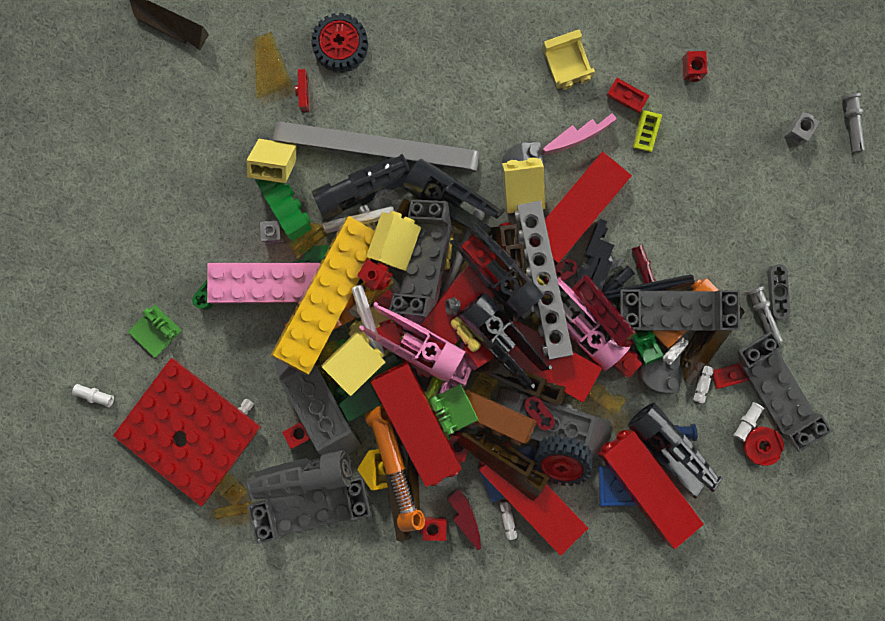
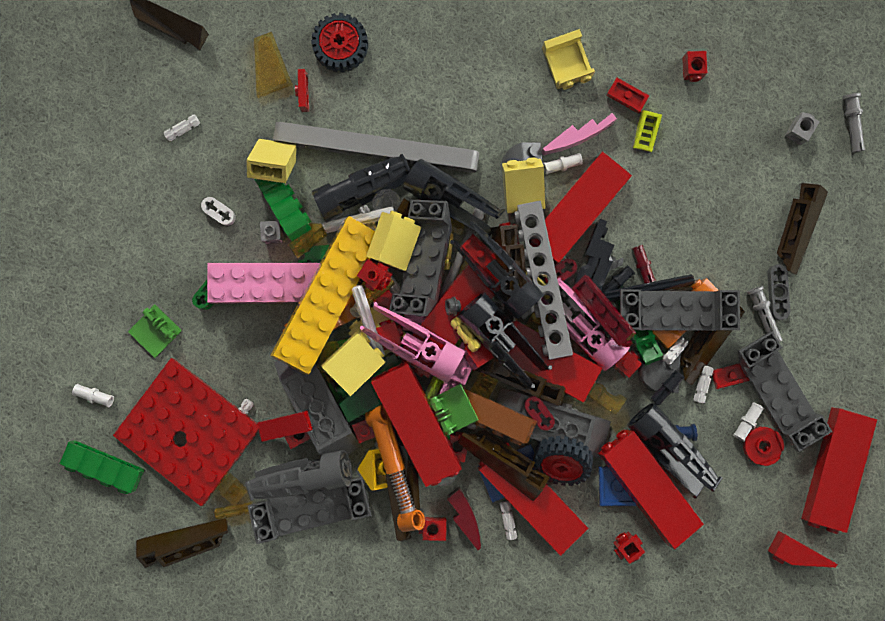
(101, 466): none -> green brick
(181, 128): none -> white axle
(181, 543): none -> dark brown wedge
(216, 214): none -> white beam
(284, 426): none -> red tile
(363, 431): none -> red brick
(563, 163): none -> white pin
(634, 550): none -> red brick
(667, 387): none -> black axle
(795, 553): none -> red slope
(800, 225): none -> dark brown wedge
(839, 470): none -> red brick

